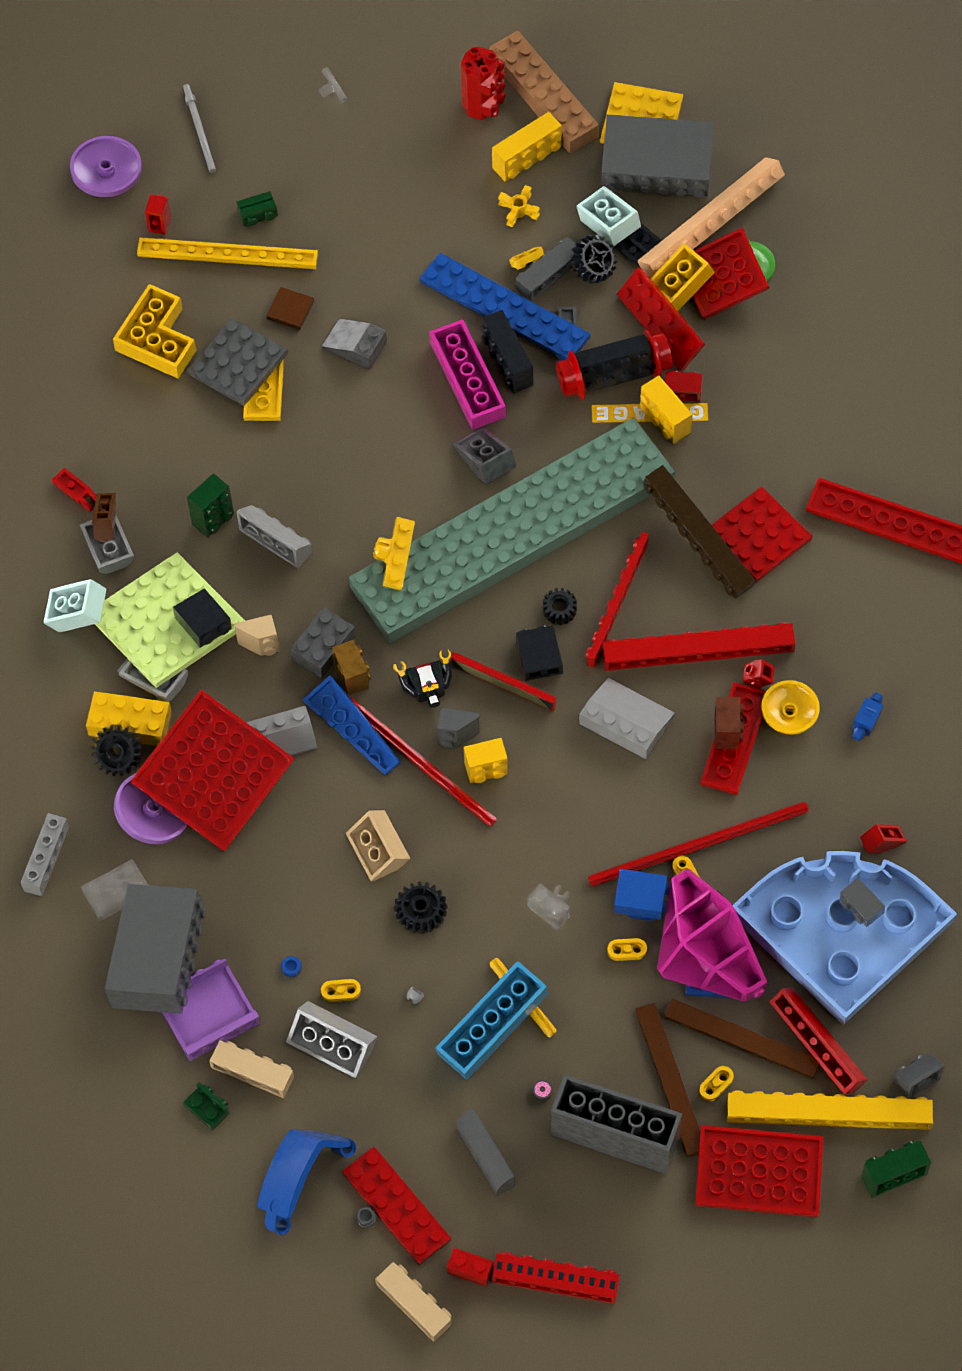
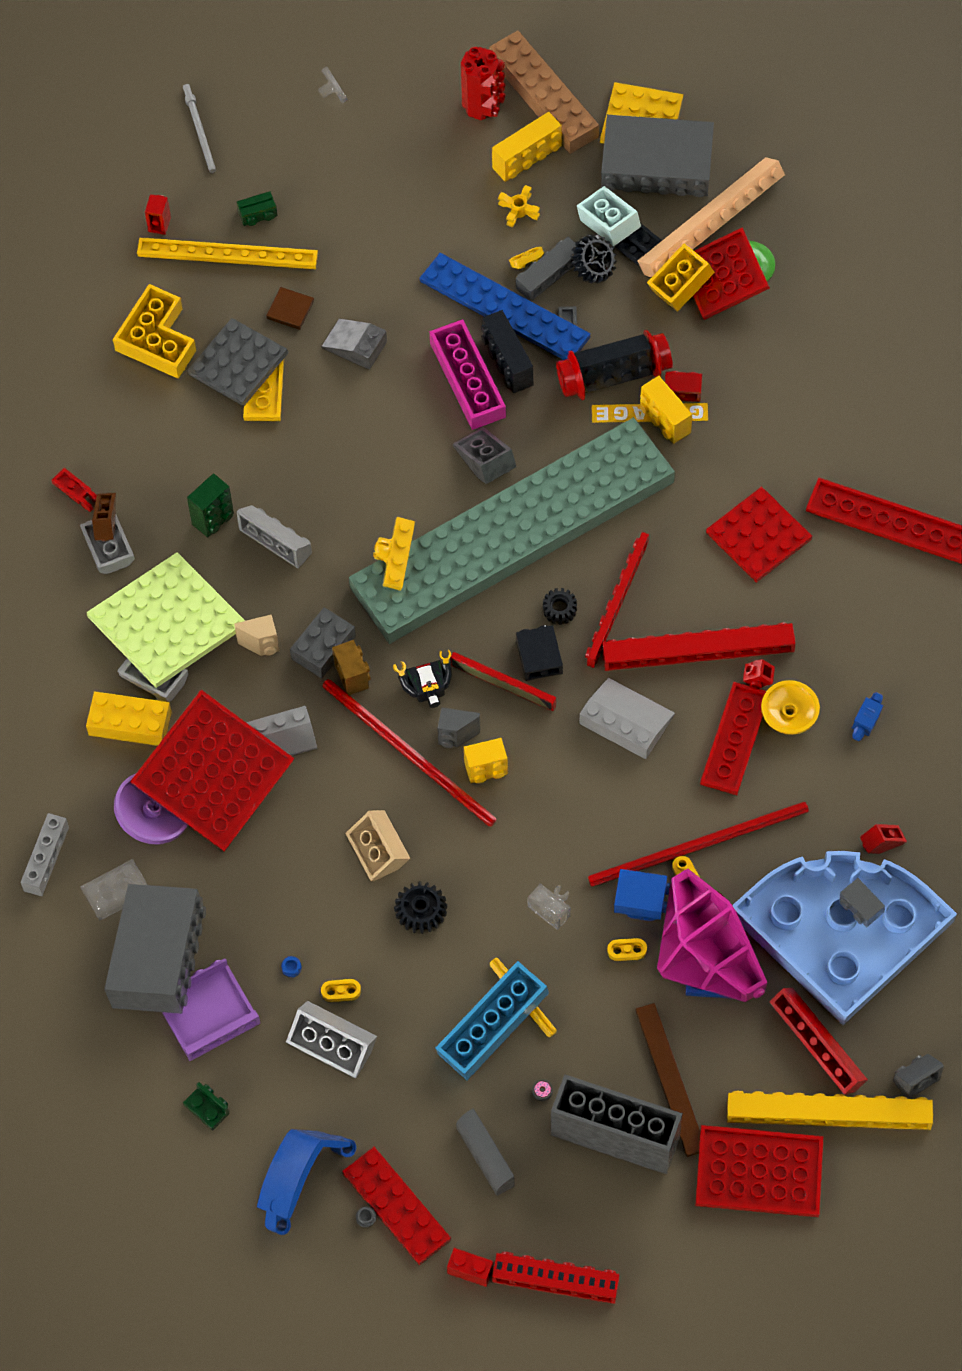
(75, 605): light aqua brick -> none
(105, 166): medium lavender dish -> none
(108, 758): black gear -> none
(202, 618): black brick -> none
(251, 1068): tan brick -> none
(342, 714): blue wing -> none
(413, 1301): tan brick -> none
(415, 995): light grey hinge -> none
(660, 316): red plate -> none
(698, 531): dark brown brick -> none
(715, 1084): yellow plate -> none
(728, 722): copper brick -> none
(742, 1038): reddish brown tile -> none
(895, 1168): dark green brick -> none

